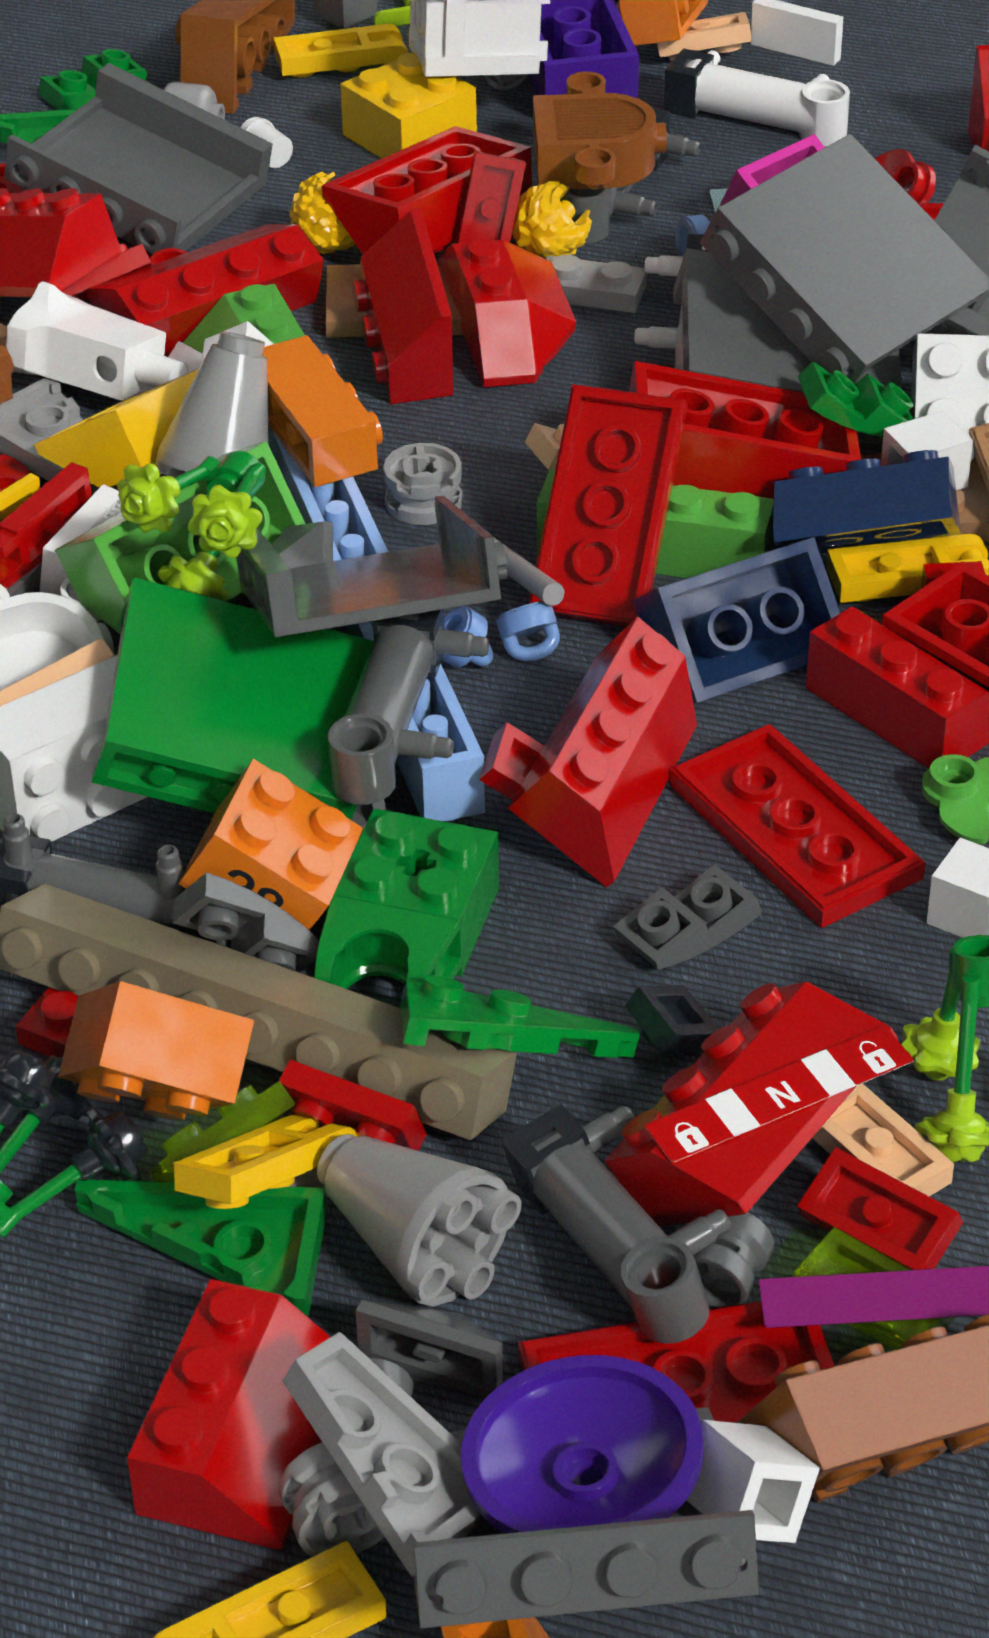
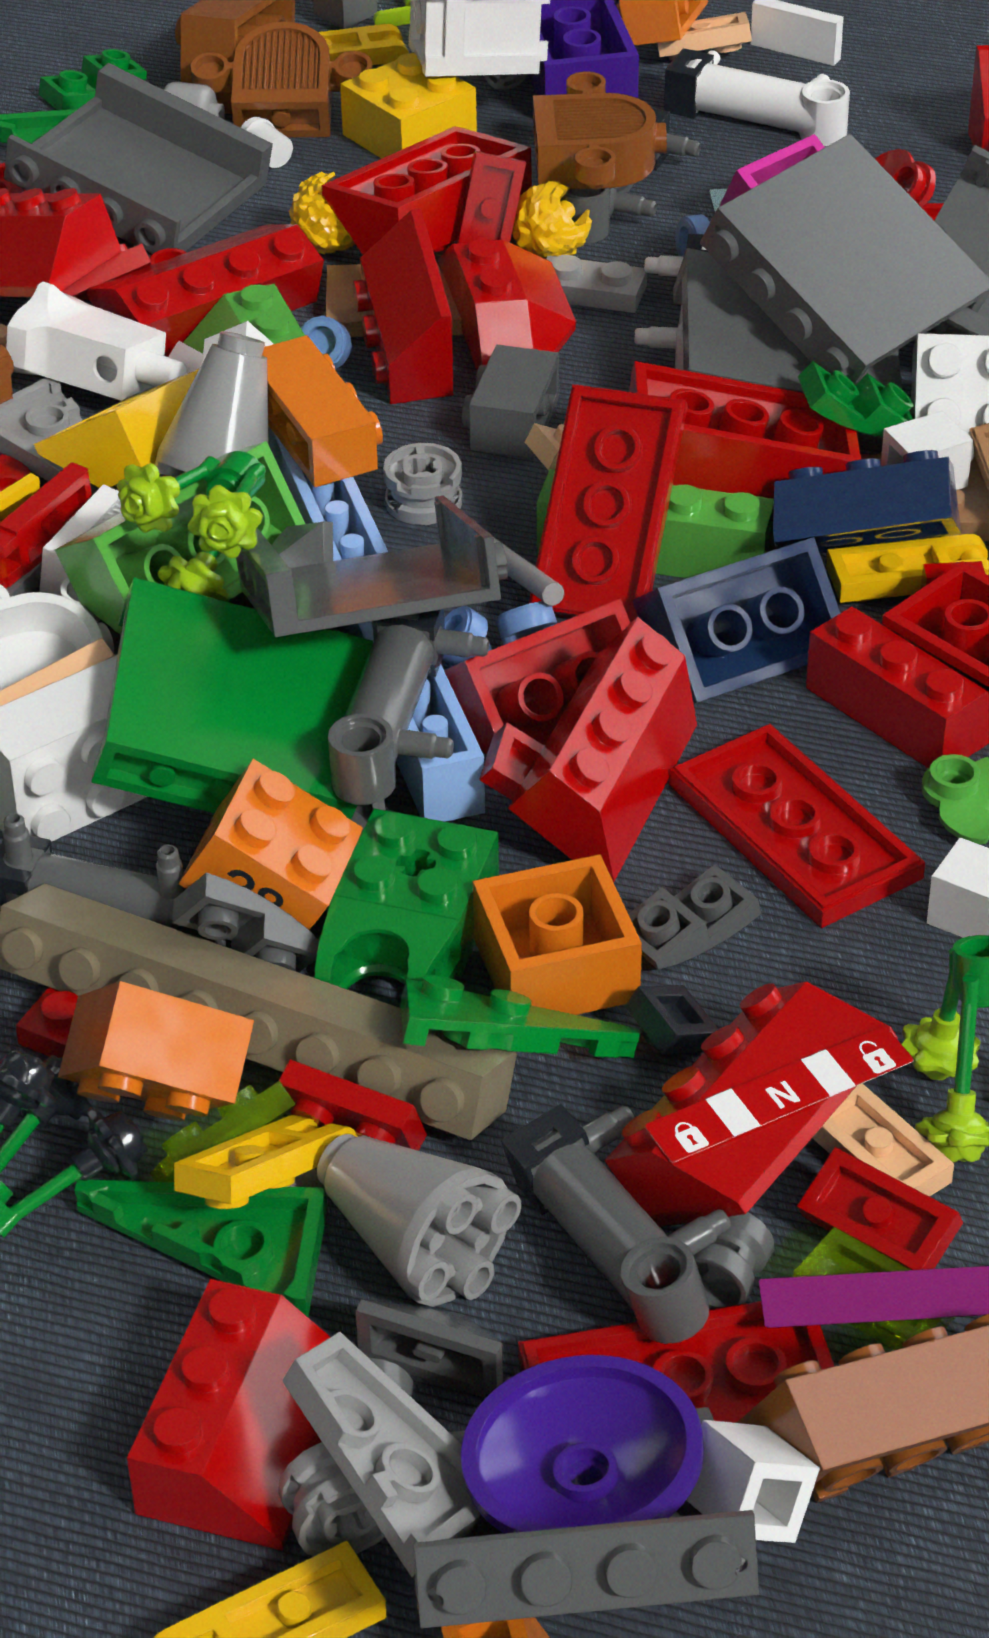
(281, 76): none -> dark orange piece
(329, 338): none -> medium blue tile
(509, 397): none -> dark grey brick
(533, 676): none -> red slope
(558, 936): none -> orange brick

